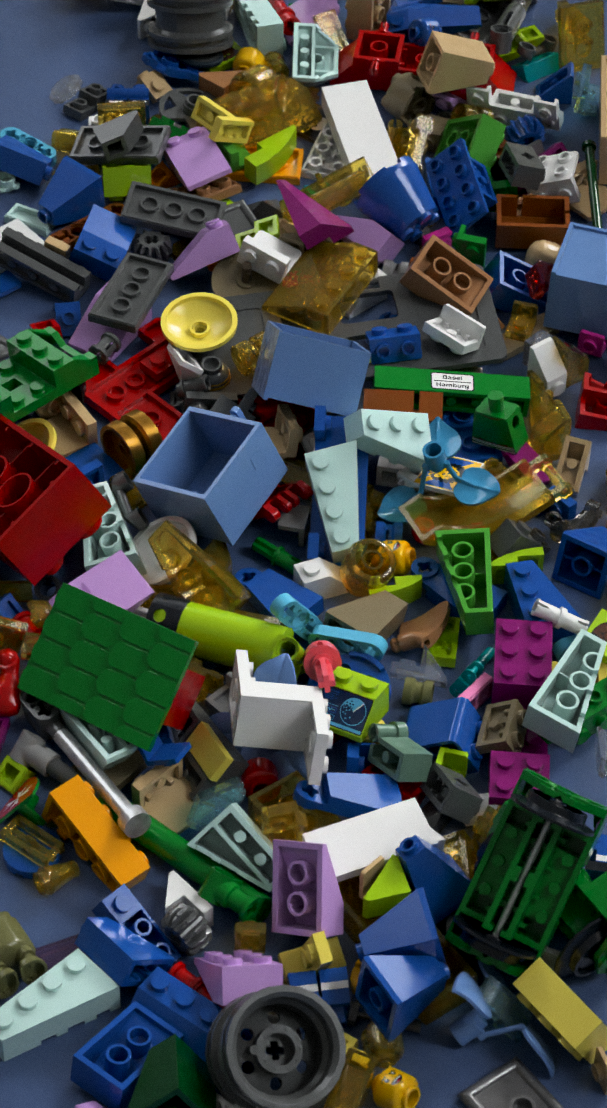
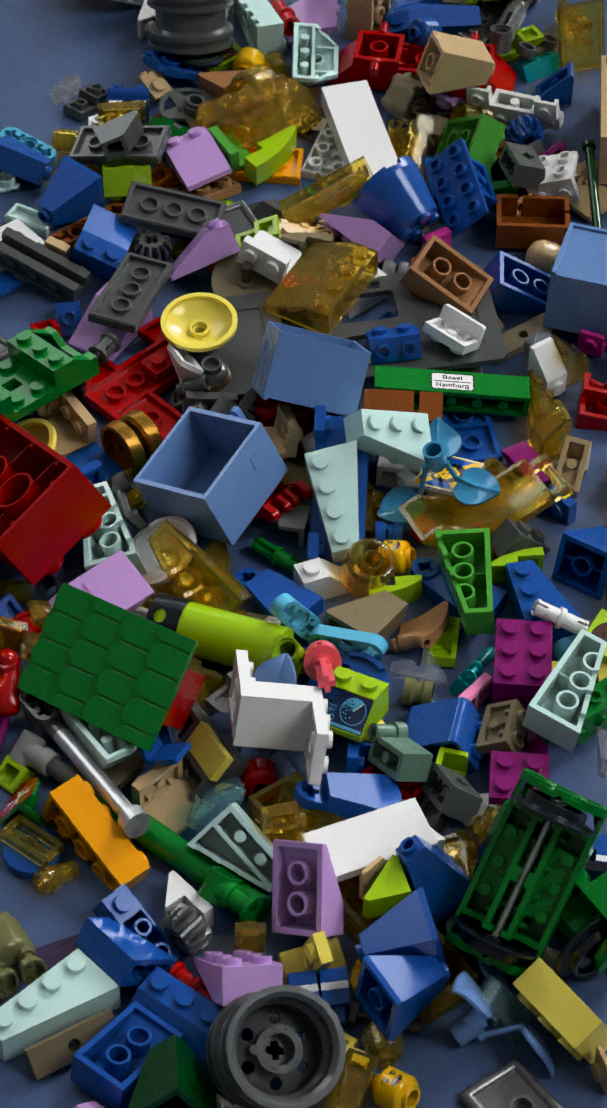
(53, 1051): none -> dark tan tile
(221, 123): light yellow bracket -> none
(246, 353): clear yellow wheel -> none
(310, 218): magenta wedge -> none
(330, 25): clear yellow tile -> none
(470, 246): green bracket -> none
(499, 424): green torso -> none
(522, 321): clear yellow bracket -> none
(539, 278): clear red bracket -> none
(585, 94): clear light blue bracket -> none
(585, 519): clear smoke arm -> none

